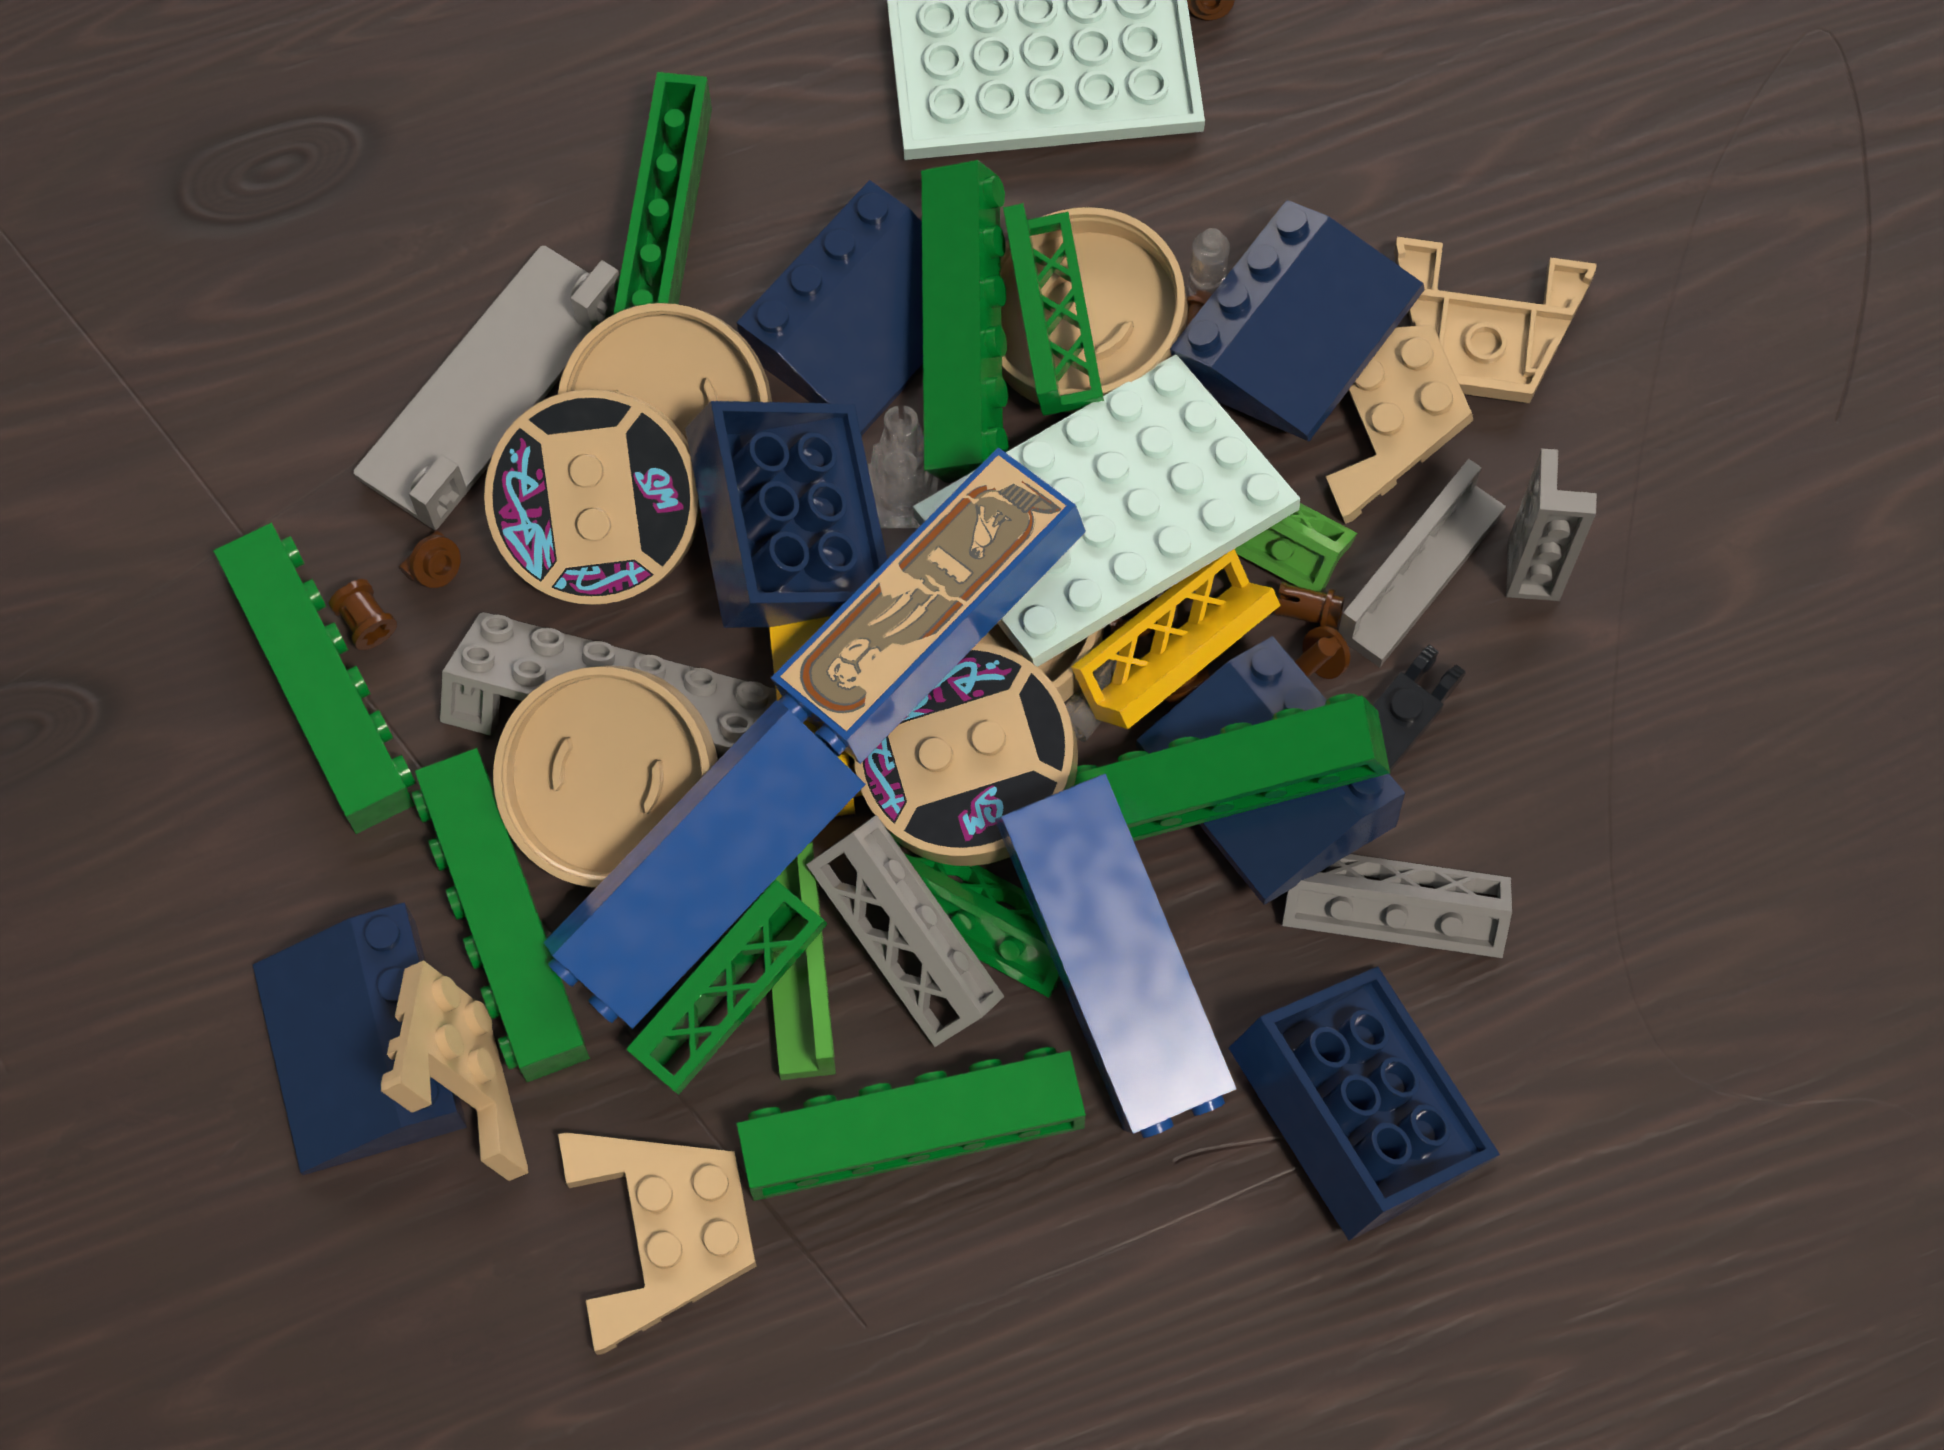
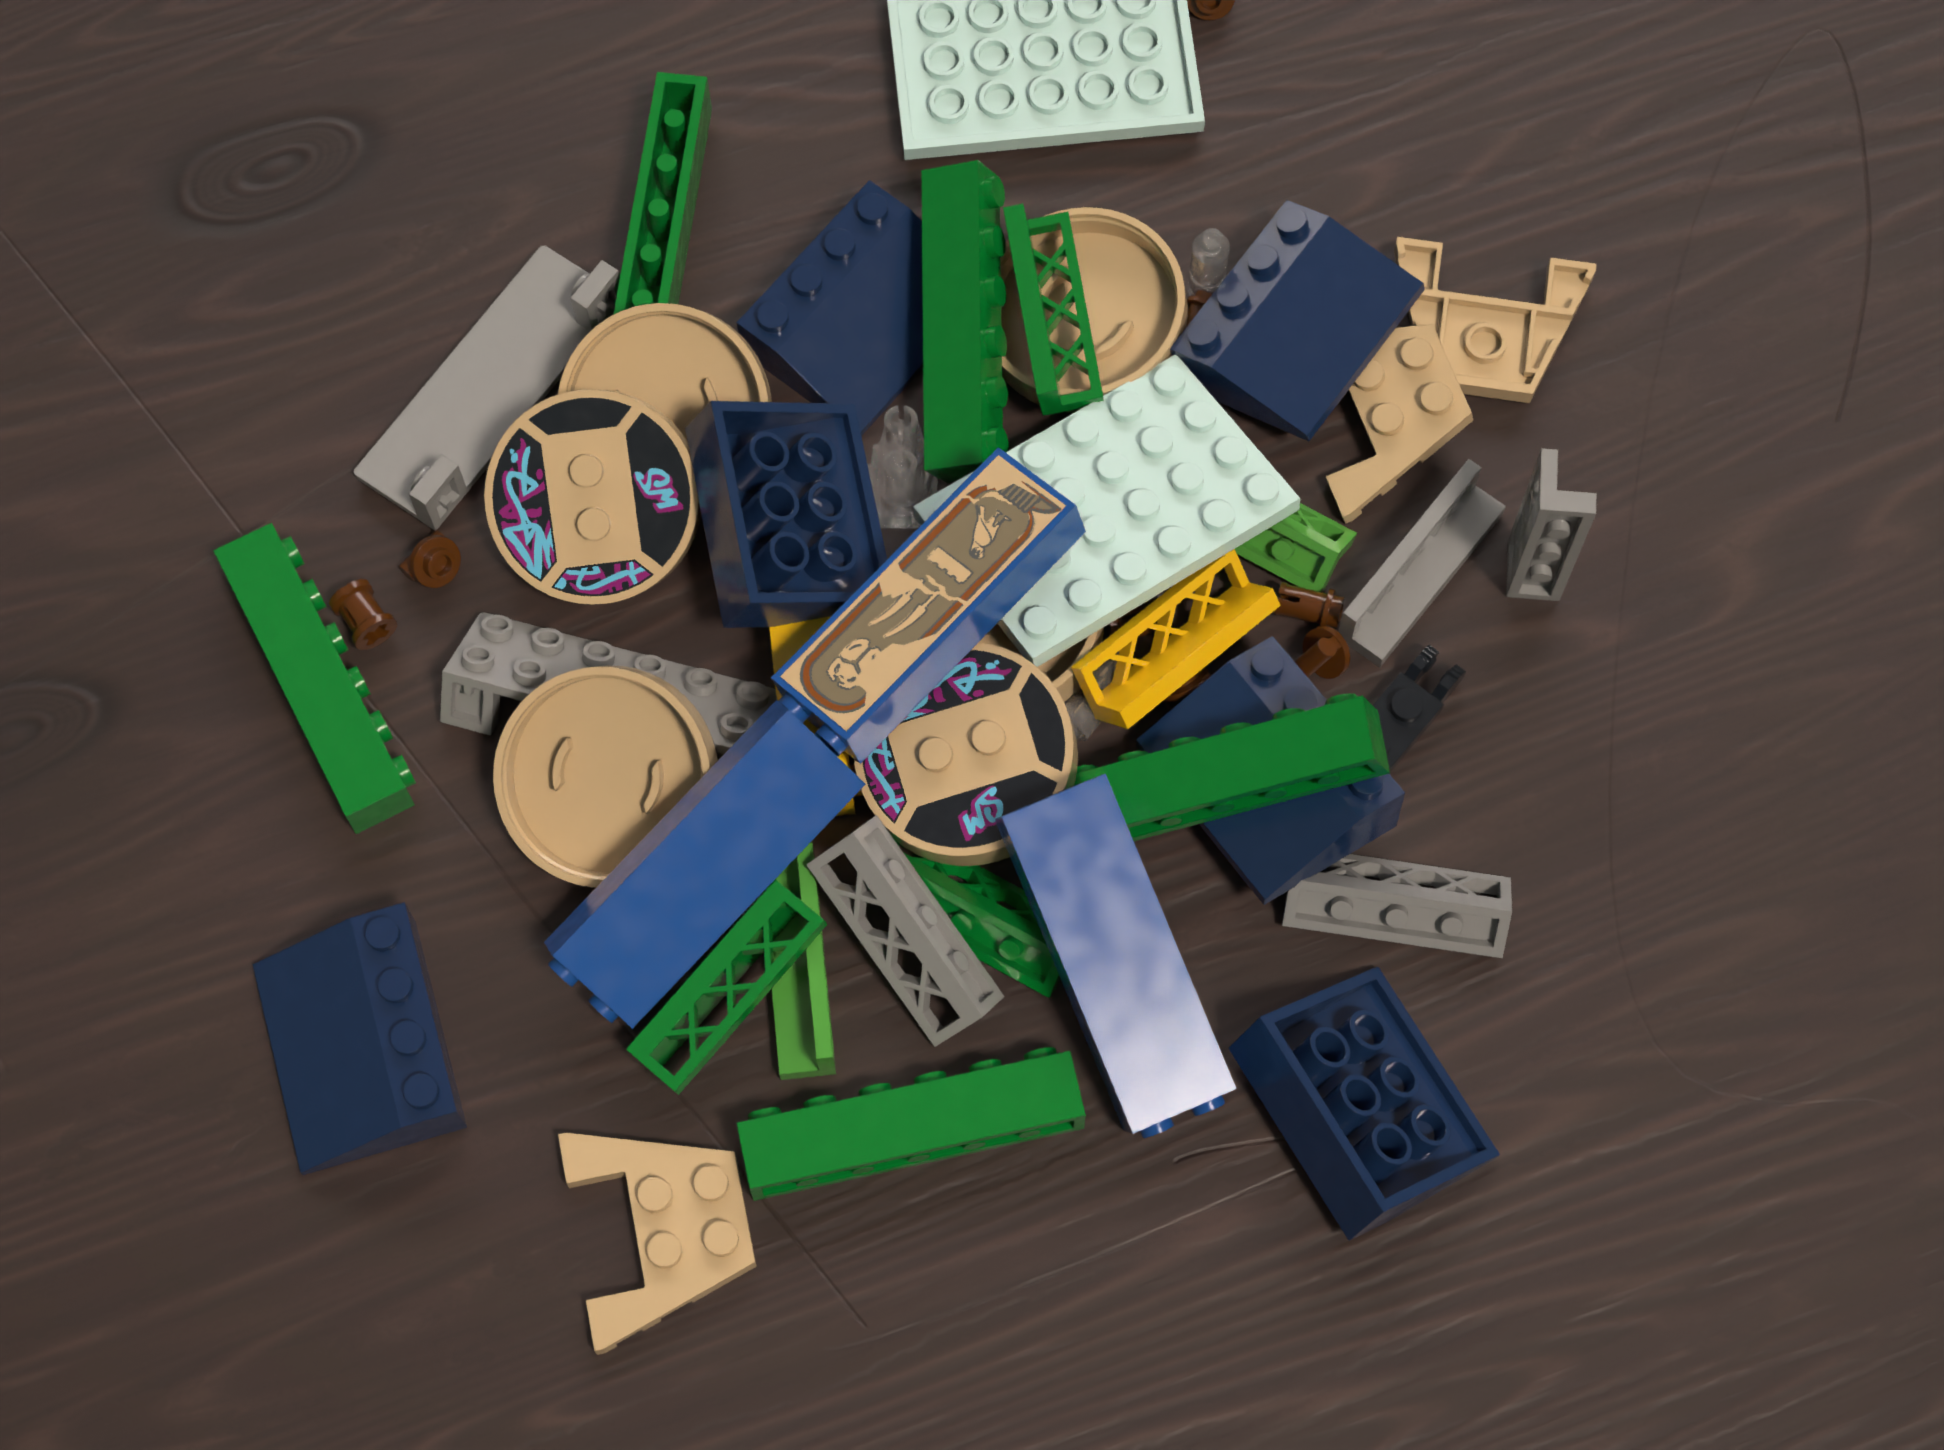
(453, 1042): tan wing -> none
(501, 917): green brick -> none

